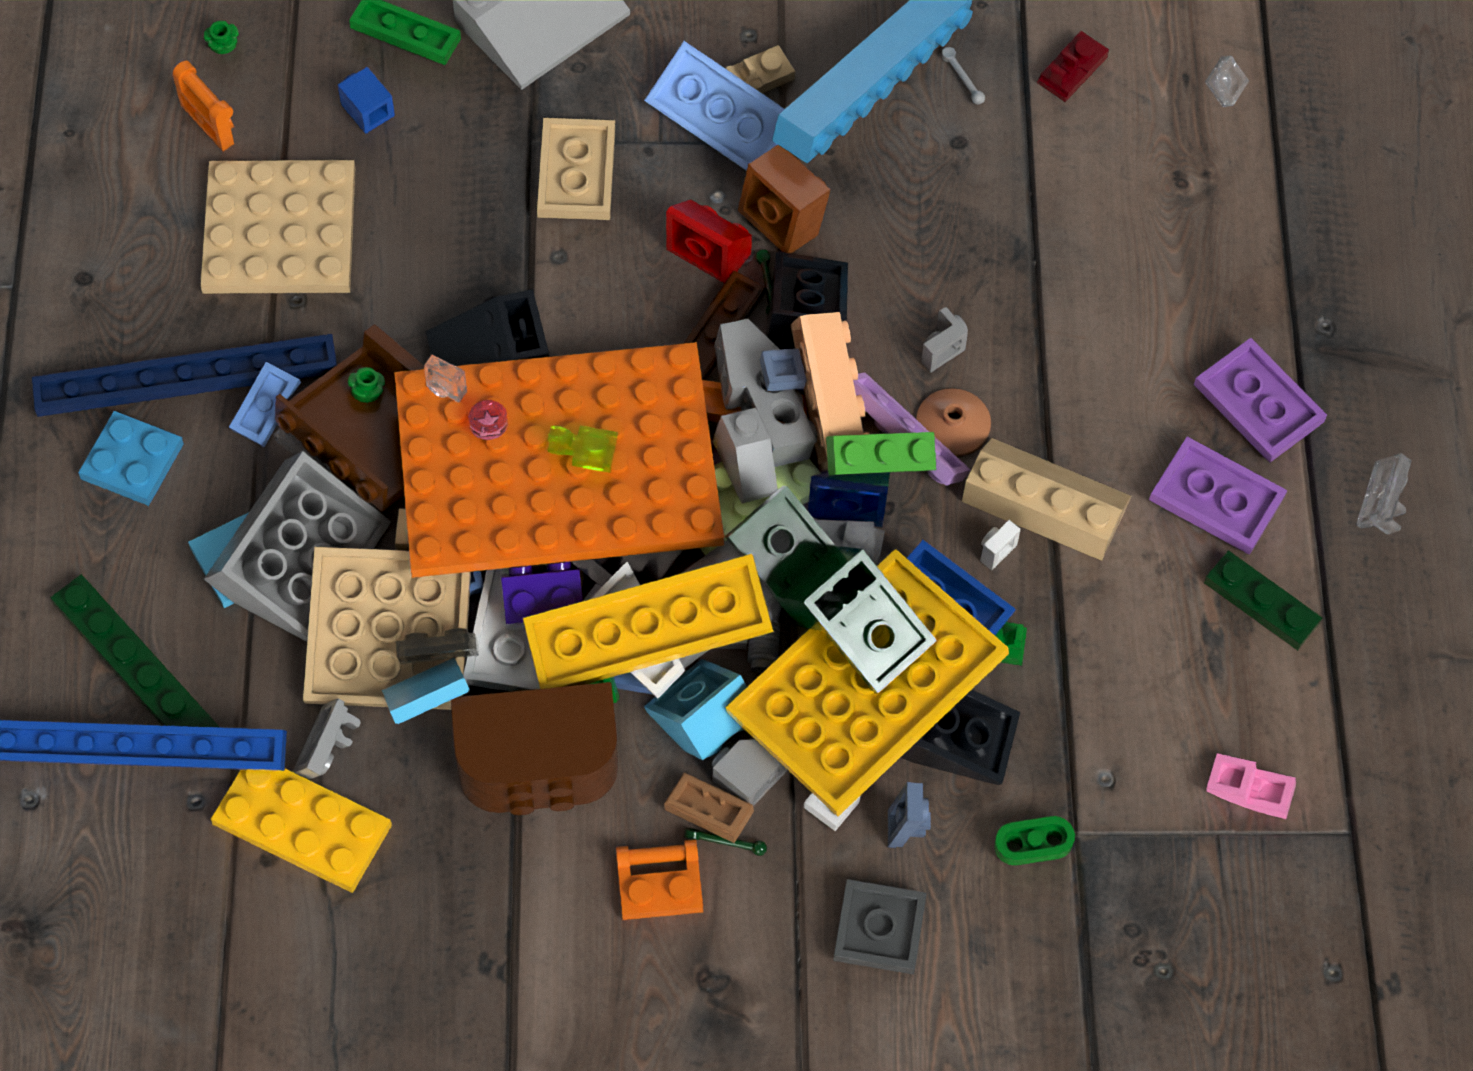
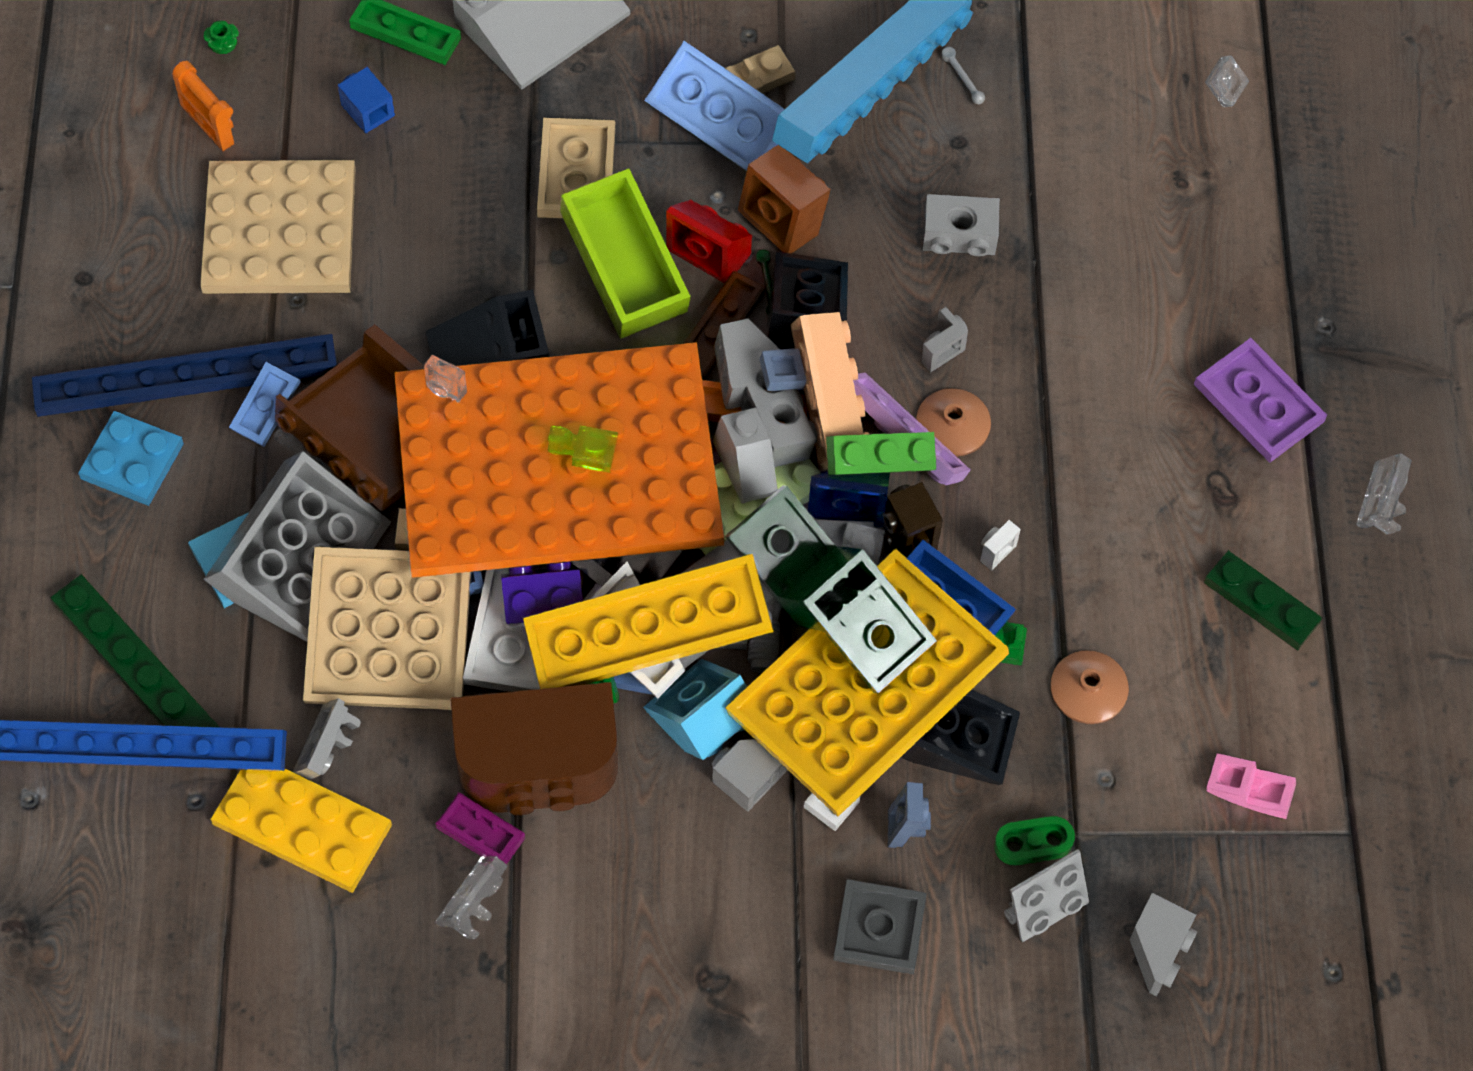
(366, 391): green plate -> none
(421, 648): clear smoke plate -> none
(425, 691): medium azure tile -> none
(479, 829): none -> magenta plate
(480, 883): none -> clear plate
(488, 419): clear pink tile -> none
(624, 253): none -> lime piece
(659, 892): orange plate -> none
(709, 807): medium nougat plate -> none
(758, 847): dark green hinge -> none
(910, 519): none -> dark brown brick
(975, 213): none -> light grey brick
(1045, 498): tan slope -> none
(1048, 896): none -> light grey hinge
(1073, 66): dark red plate -> none
(1086, 702): none -> nougat dish
(1158, 938): none -> light grey slope
(1218, 495): medium lavender plate -> none

